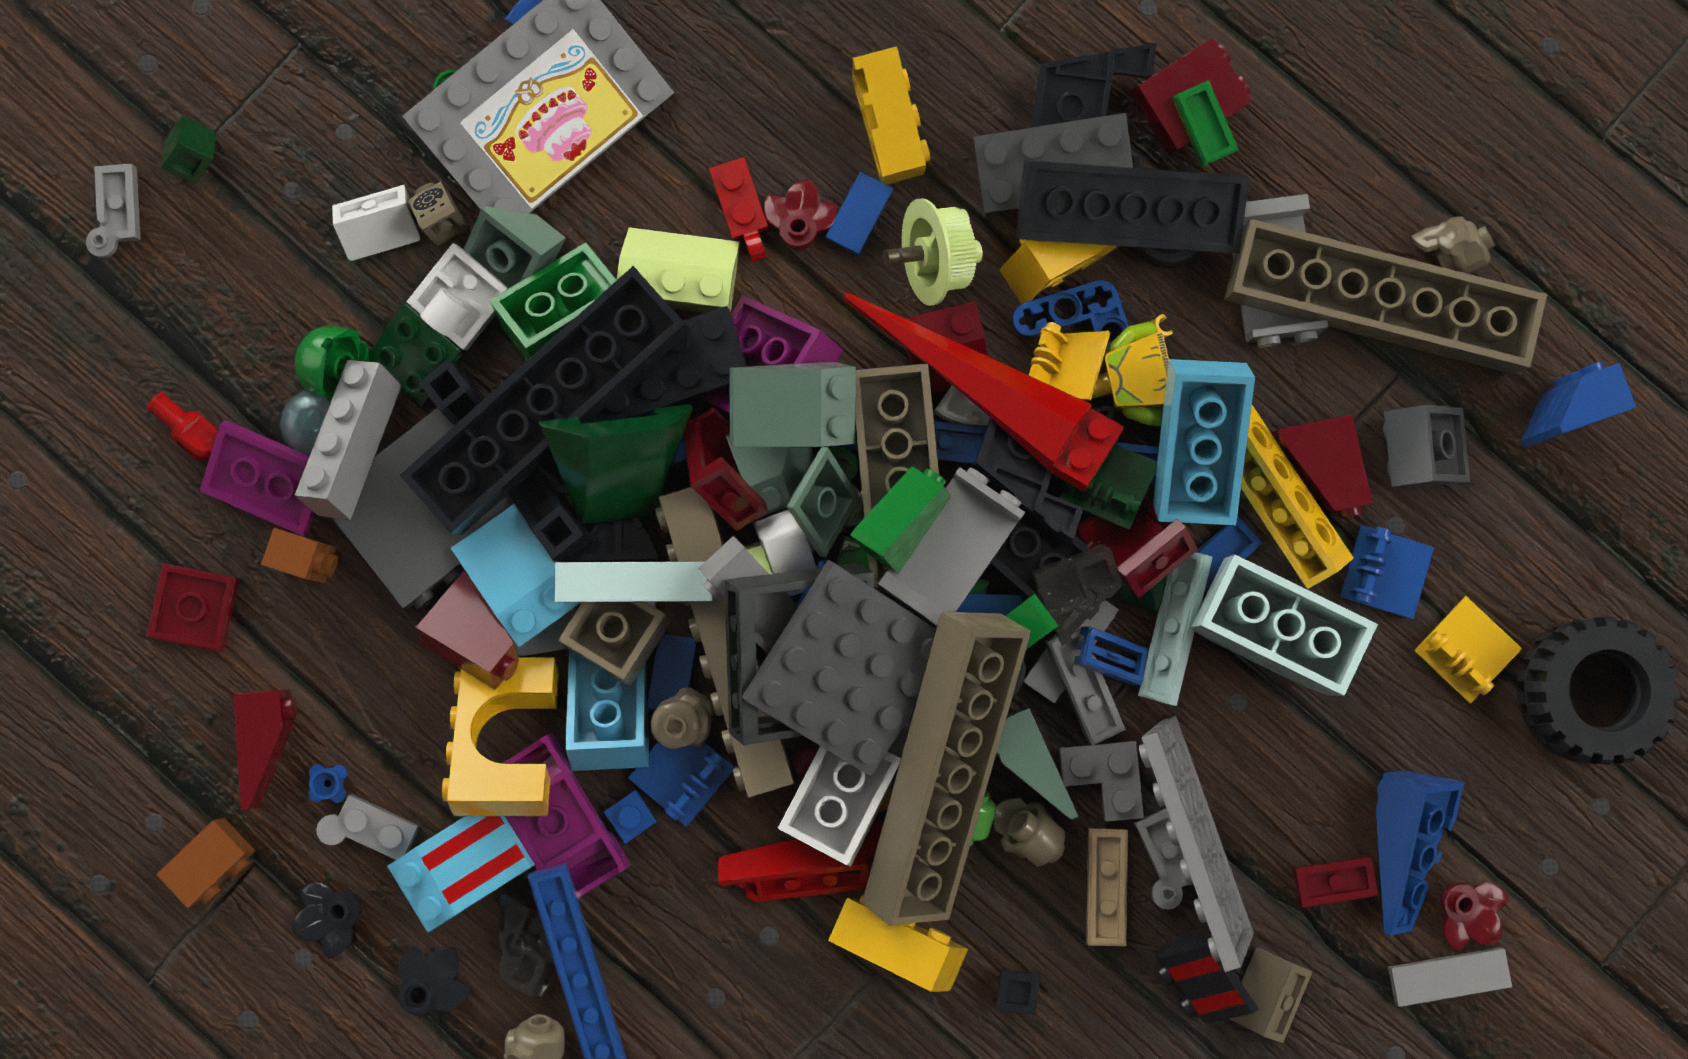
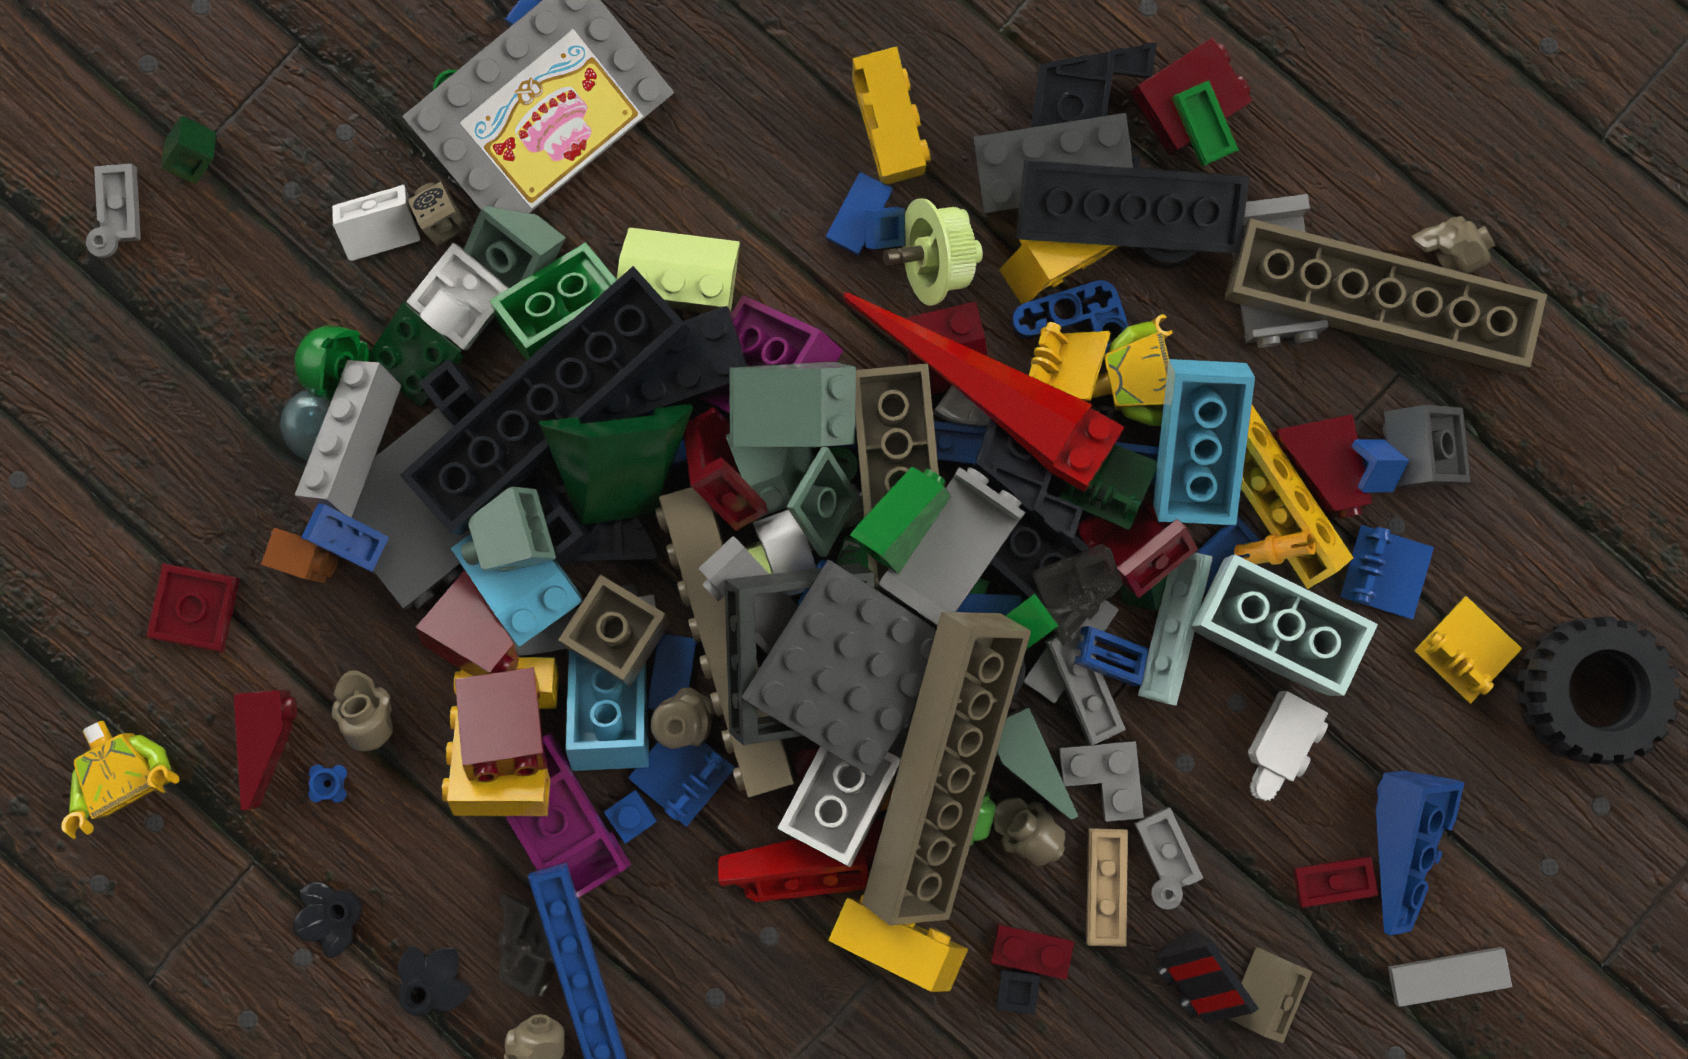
(113, 776): none -> torso
(188, 429): red arm -> none
(207, 863): dark orange brick -> none
(257, 477): magenta plate -> none
(345, 537): none -> blue tile
(362, 712): none -> dark tan head
(368, 826): light grey hinge -> none
(459, 867): medium azure slope -> none
(500, 725): none -> panel
(509, 533): none -> sand green torso
(630, 582): light aqua tile -> none
(740, 205): red plate -> none
(799, 209): dark red plate -> none
(885, 227): none -> blue plate
(1032, 951): none -> dark red plate
(1200, 843): light grey plate -> none
(1277, 548): none -> light orange pin
(1284, 743): none -> white hinge
(1381, 463): none -> blue panel
(1475, 917): dark red plate -> none
(1578, 401): blue slope -> none

